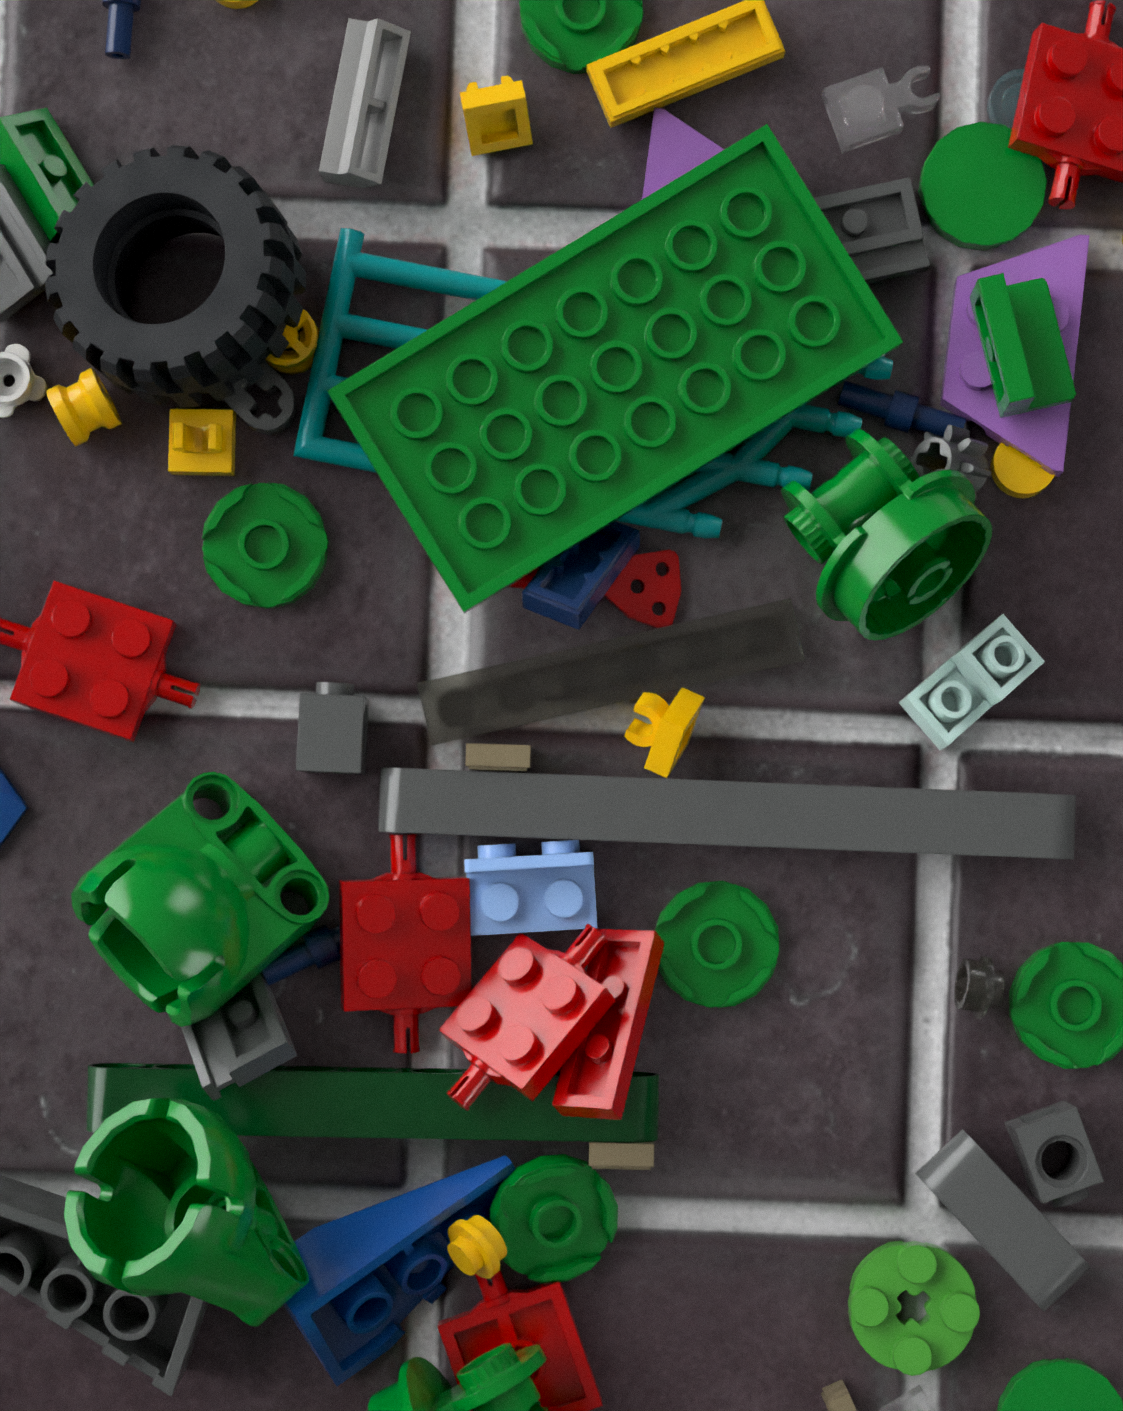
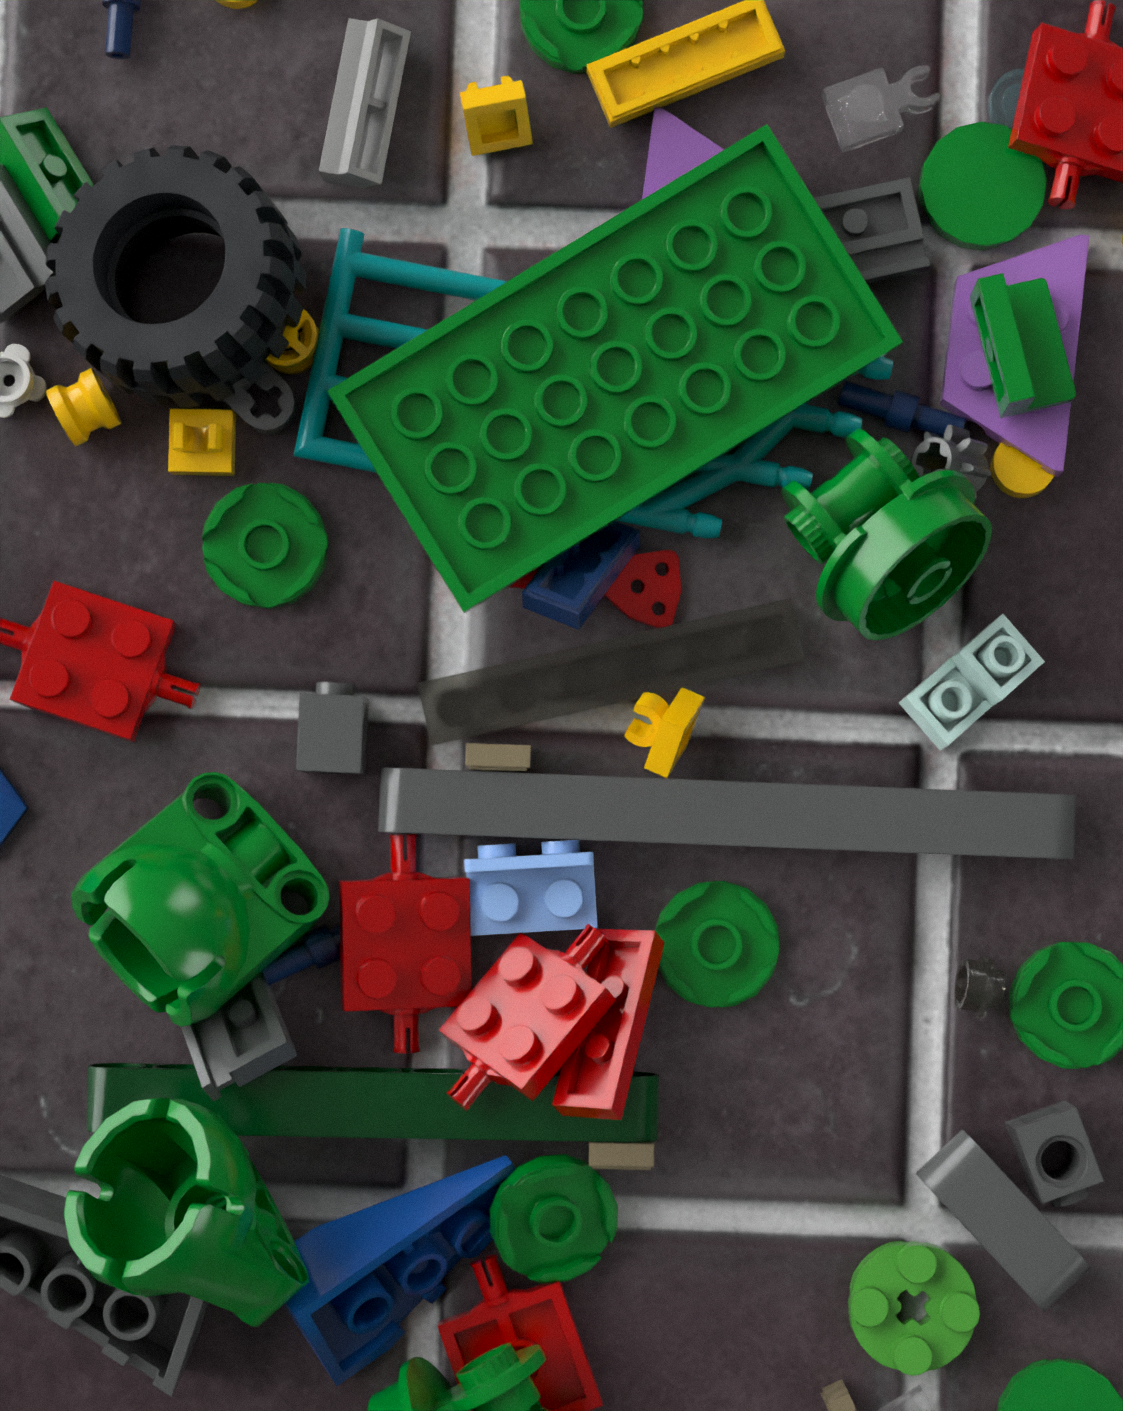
(476, 1246): yellow plate -> none

